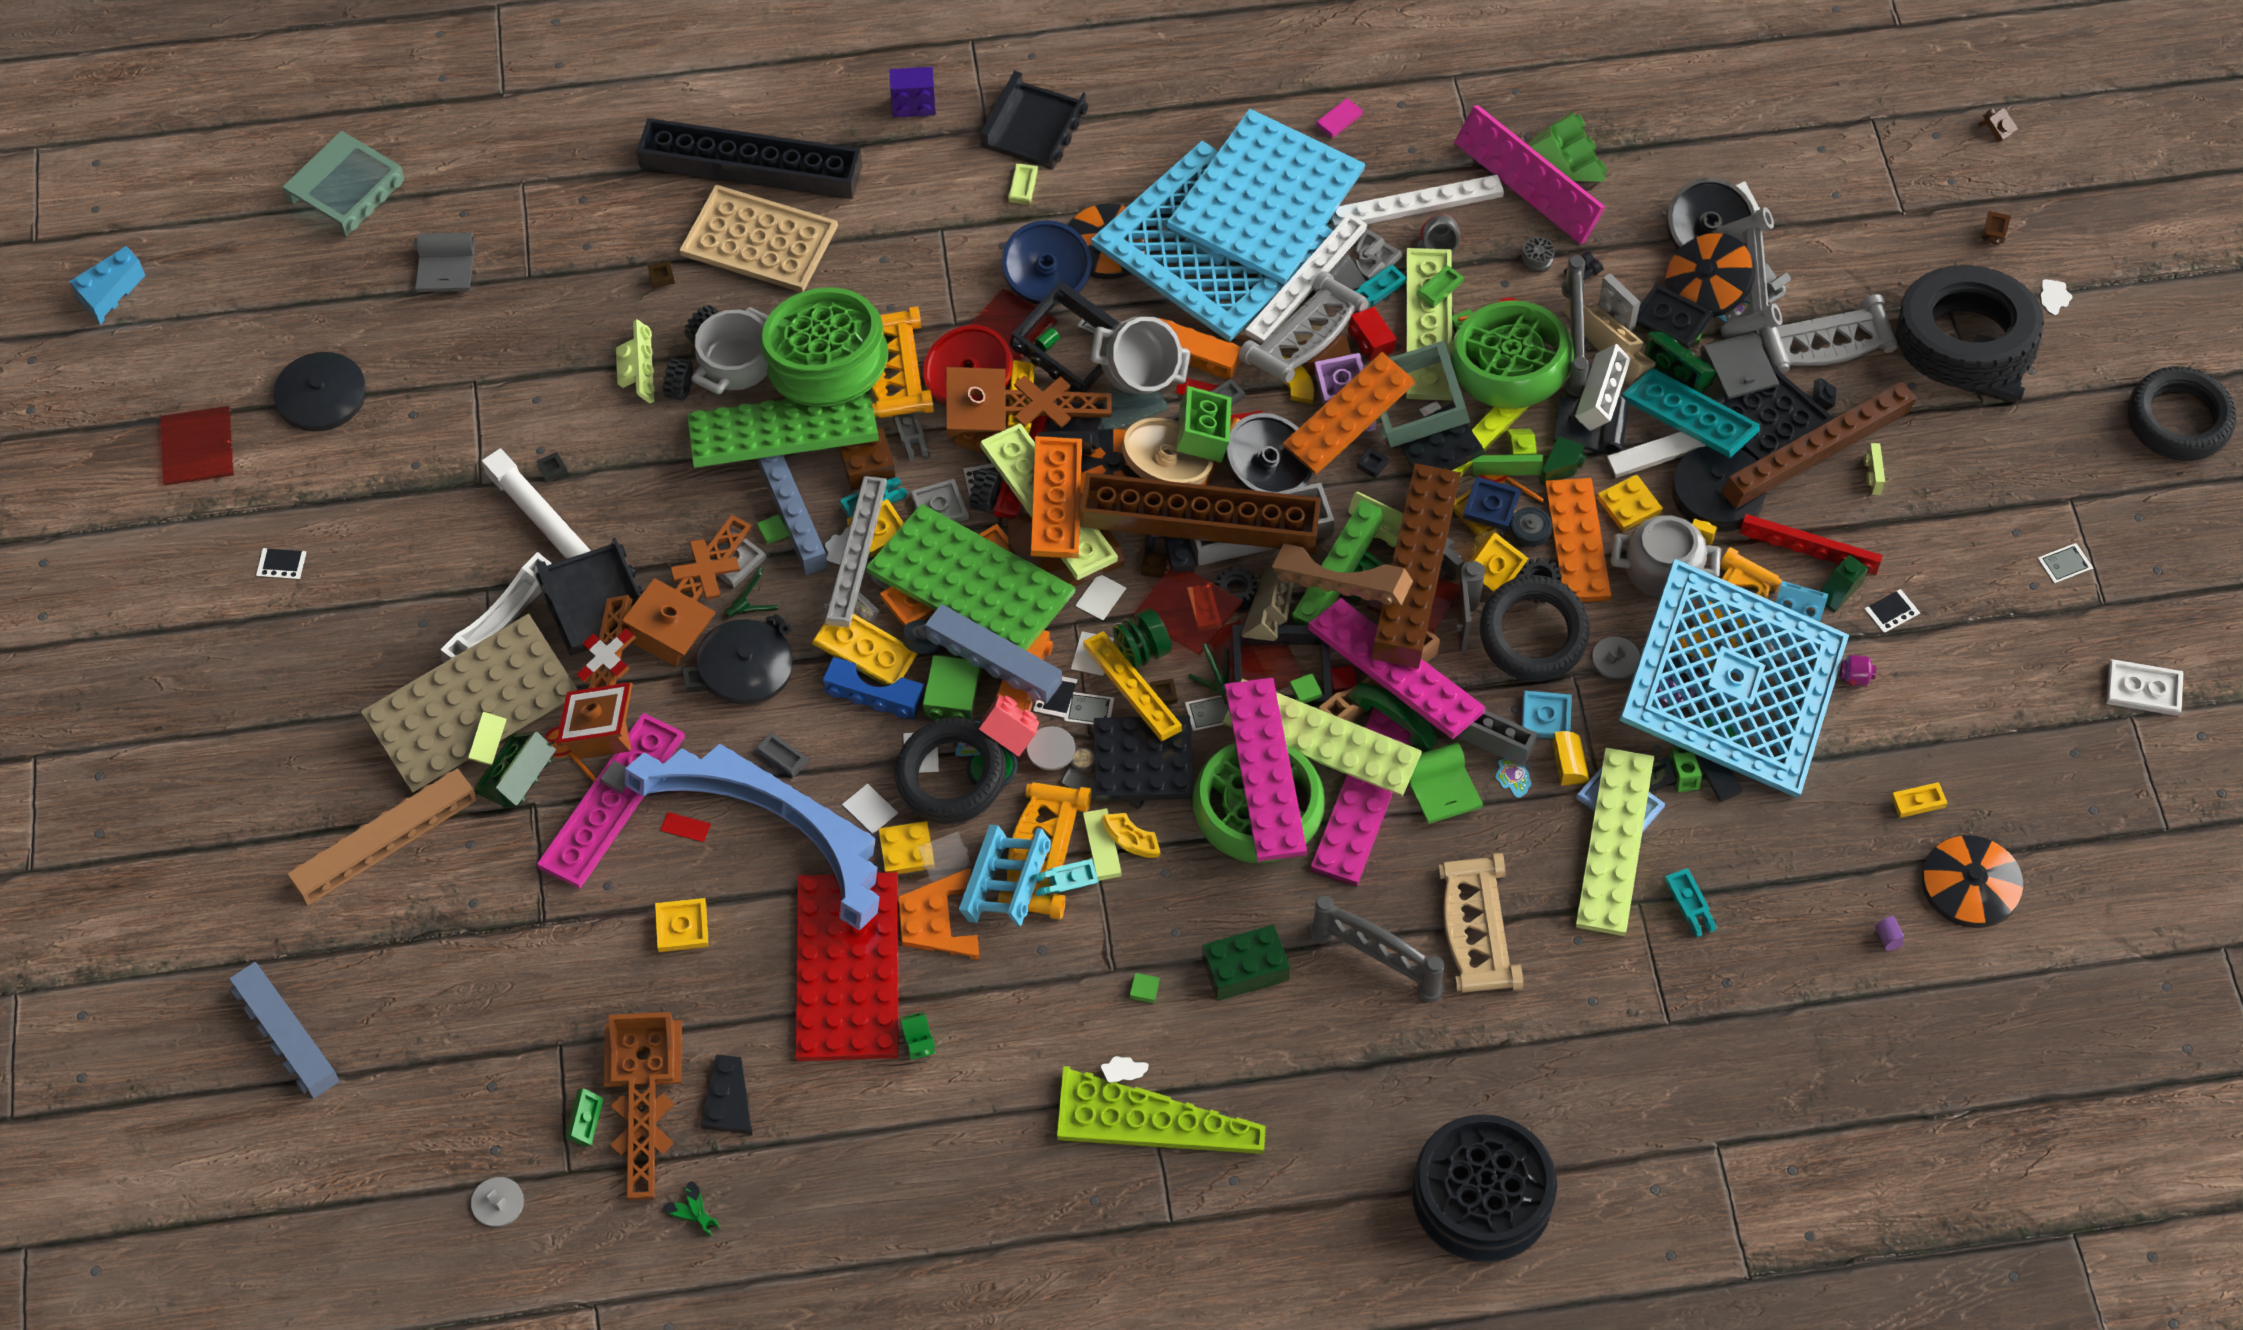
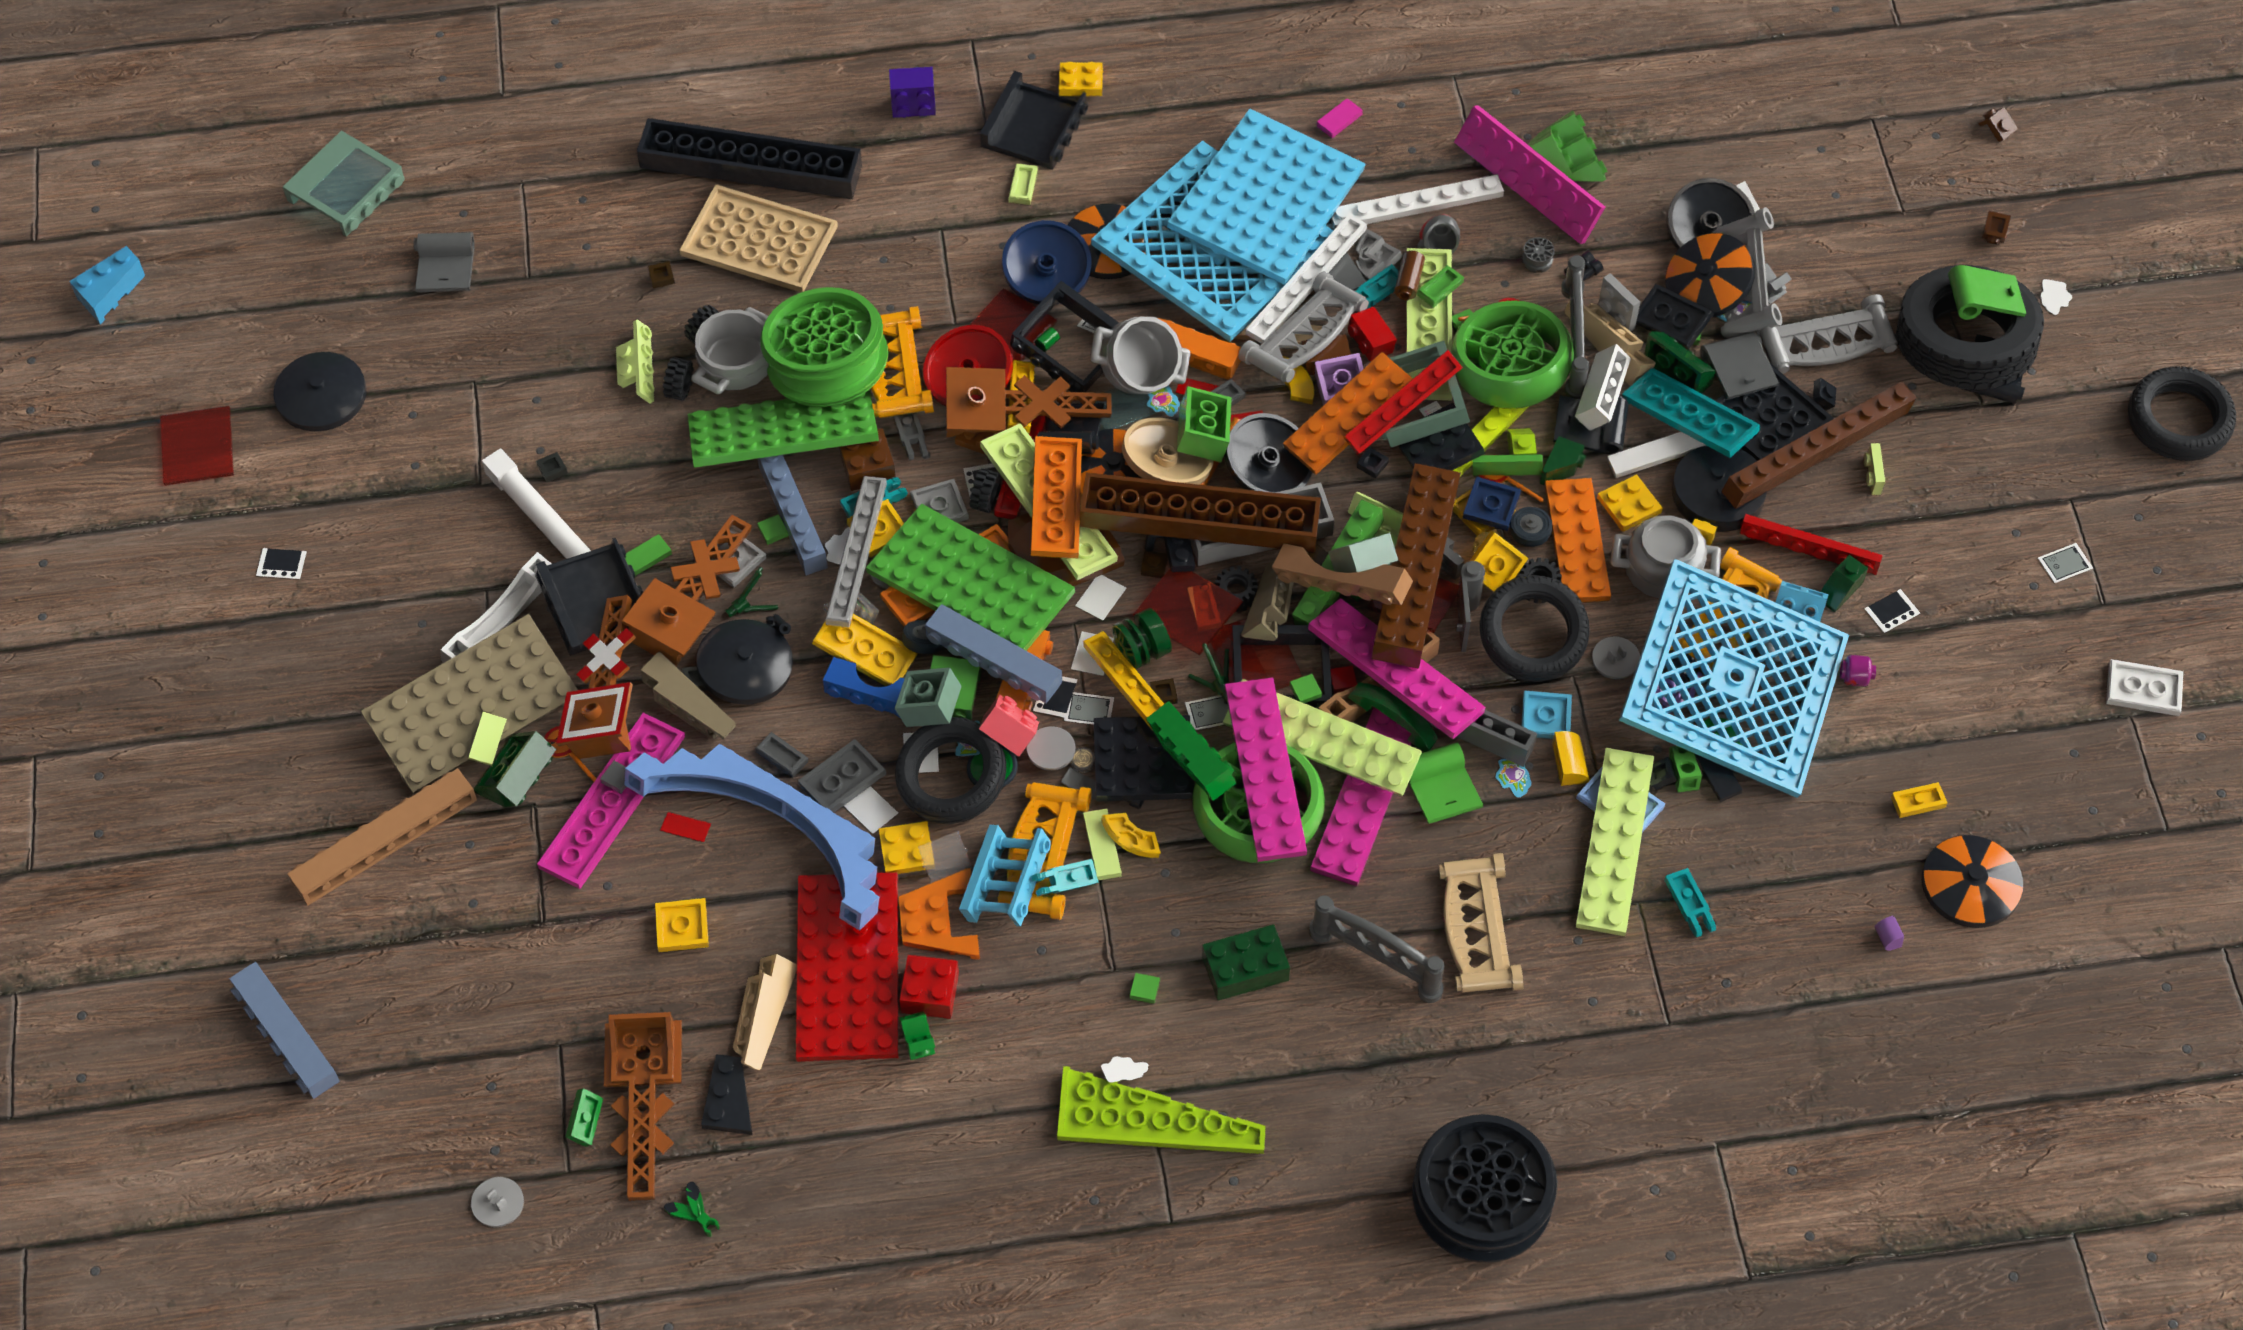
(648, 554): none -> bright green tile
(684, 698): none -> dark tan wedge
(762, 1008): none -> tan wedge
(842, 776): none -> dark grey plate
(928, 697): none -> sand green brick
(929, 986): none -> red brick
(1080, 78): none -> yellow plate
(1164, 401): none -> sticker
(1191, 751): none -> green wedge
(1364, 554): none -> brick
(1402, 402): none -> red plate
(1409, 275): none -> reddish brown brick
(1984, 289): none -> bright green door

